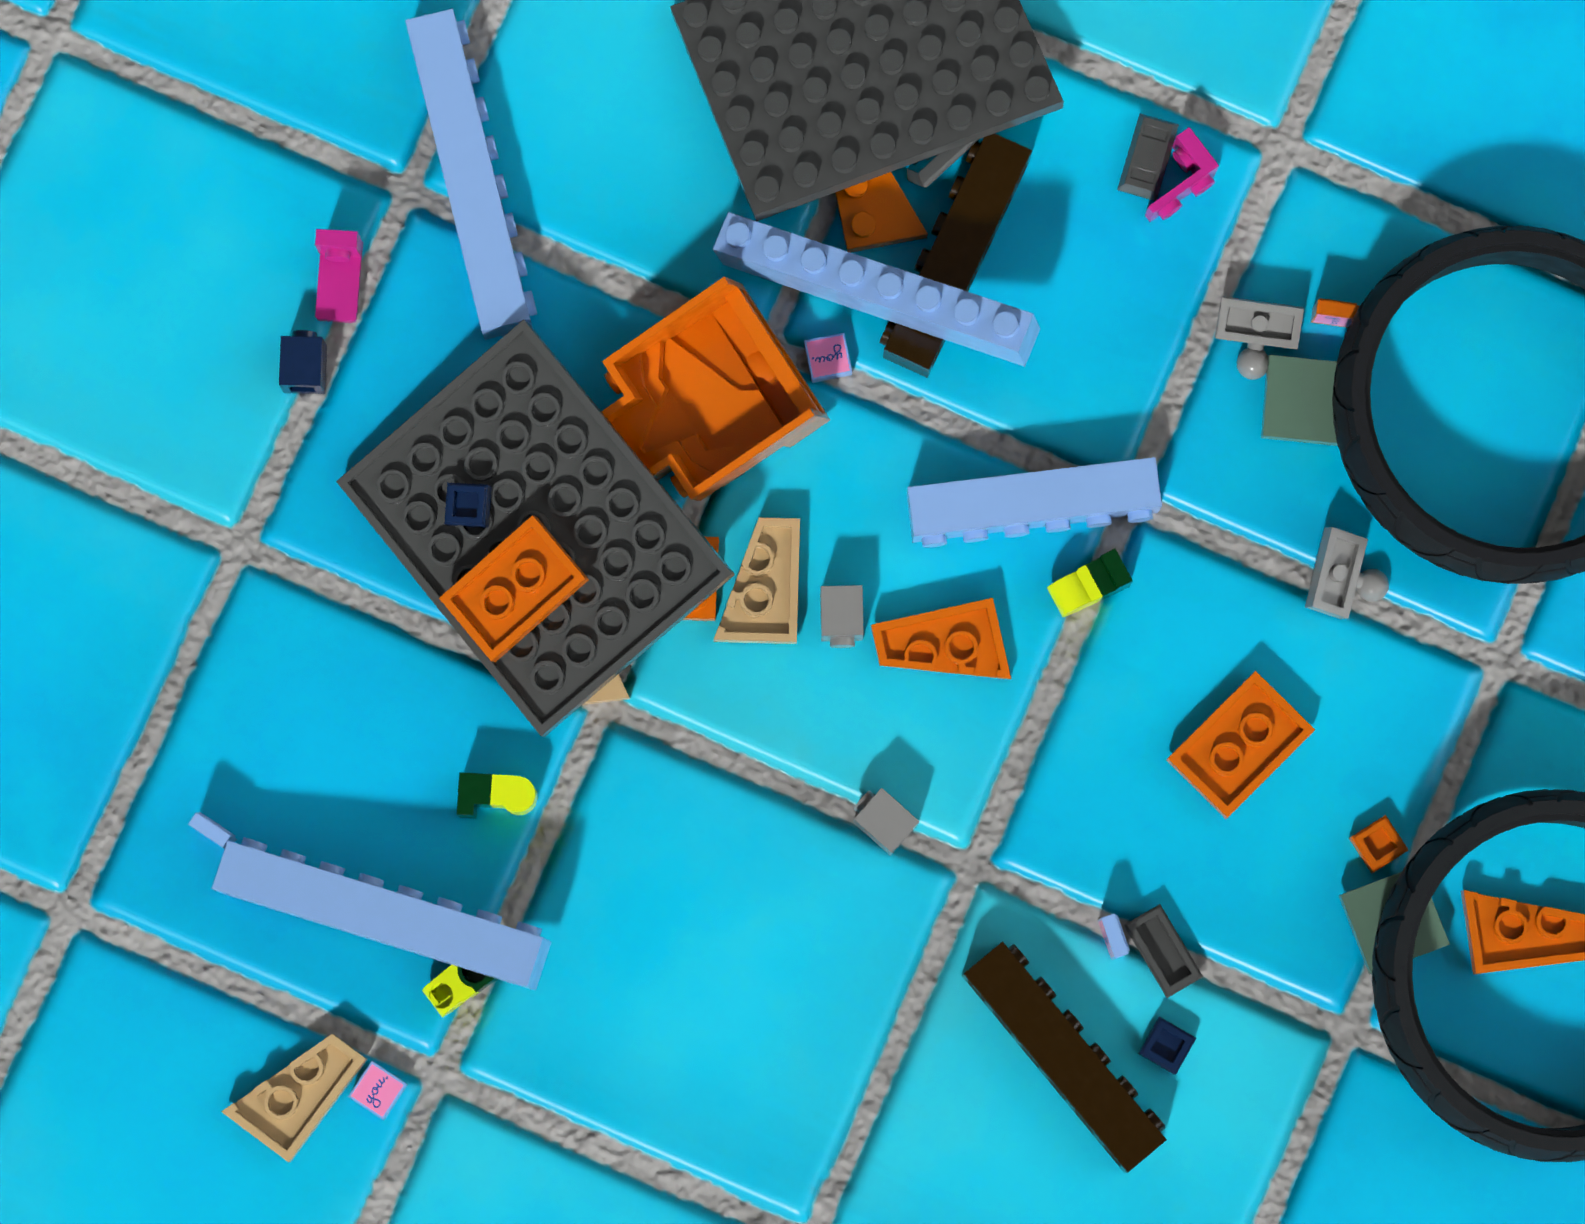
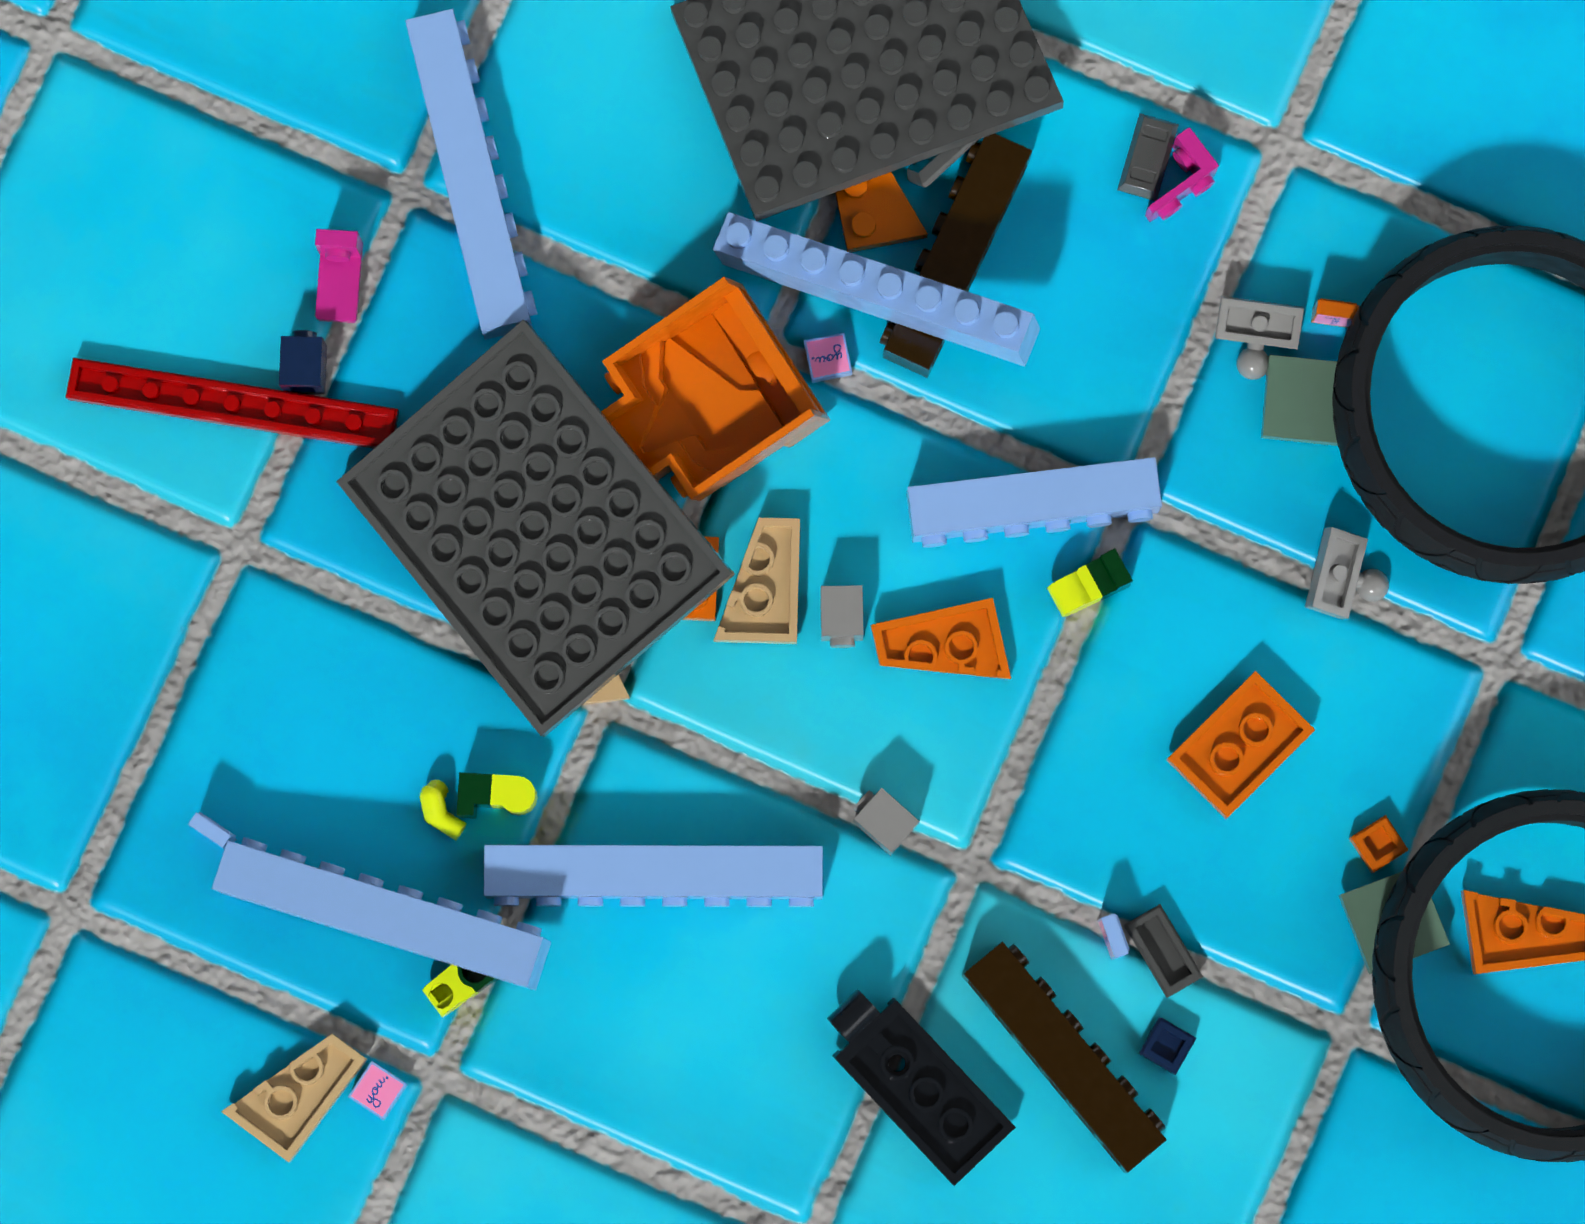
(230, 403): none -> red tile
(435, 811): none -> neon yellow arm
(468, 505): dark blue tile -> none
(513, 588): orange plate -> none
(653, 873): none -> light blue brick
(929, 1097): none -> black hinge

